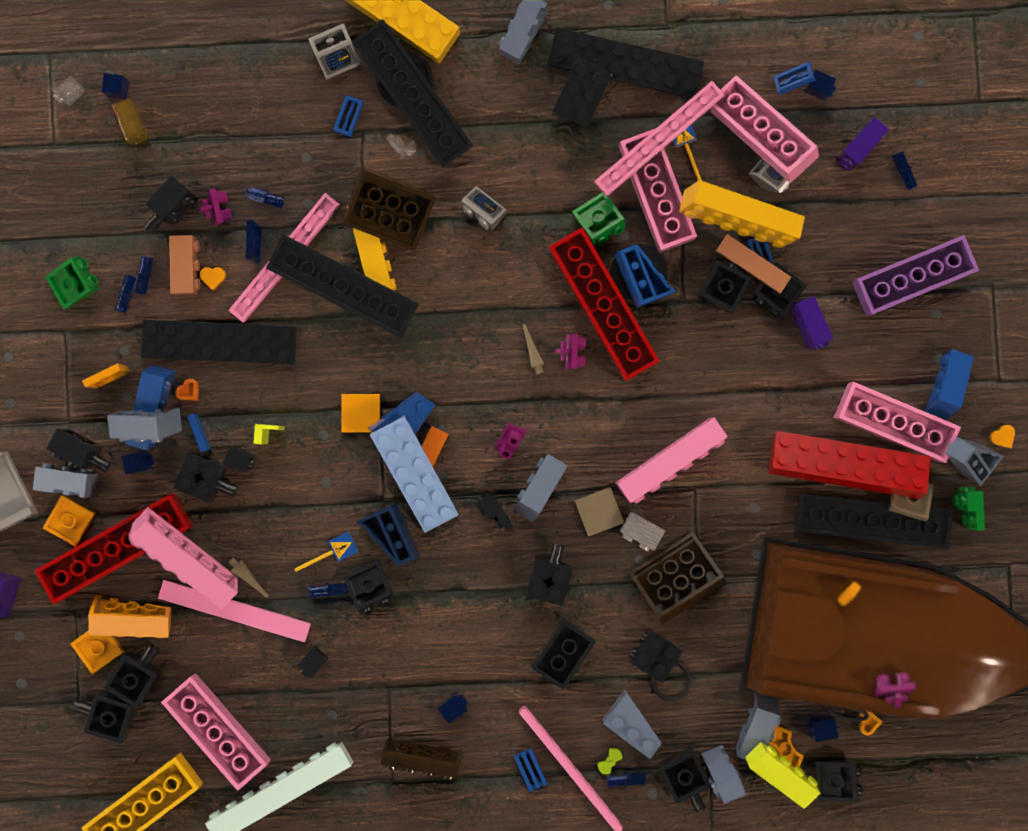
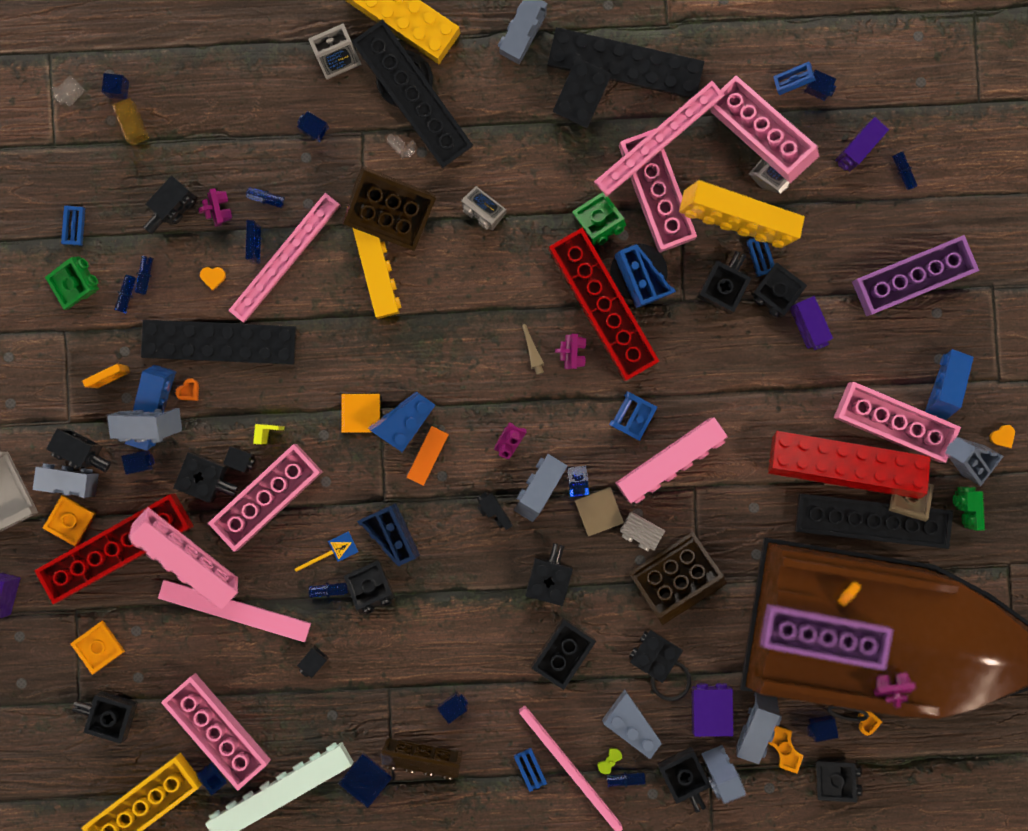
(65, 227): none -> blue tile
(128, 619): light orange wedge -> none
(141, 669): black brick -> none
(184, 265): nougat brick -> none
(199, 432): blue tile -> none
(211, 778): none -> clear blue brick
(242, 571): dark tan piece -> none
(265, 497): none -> bright pink brick
(312, 126): none -> clear blue brick
(342, 286): black plate -> none
(358, 111): blue tile -> none
(365, 780): none -> clear blue tile
(414, 474): light blue plate -> none
(578, 481): none -> clear blue brick
(639, 418): none -> blue plate
(683, 139): yellow piece -> none
(712, 710): none -> dark purple brick
(753, 263): nougat tile -> none
(782, 774): neon yellow brick -> none
(826, 637): none -> medium lavender brick

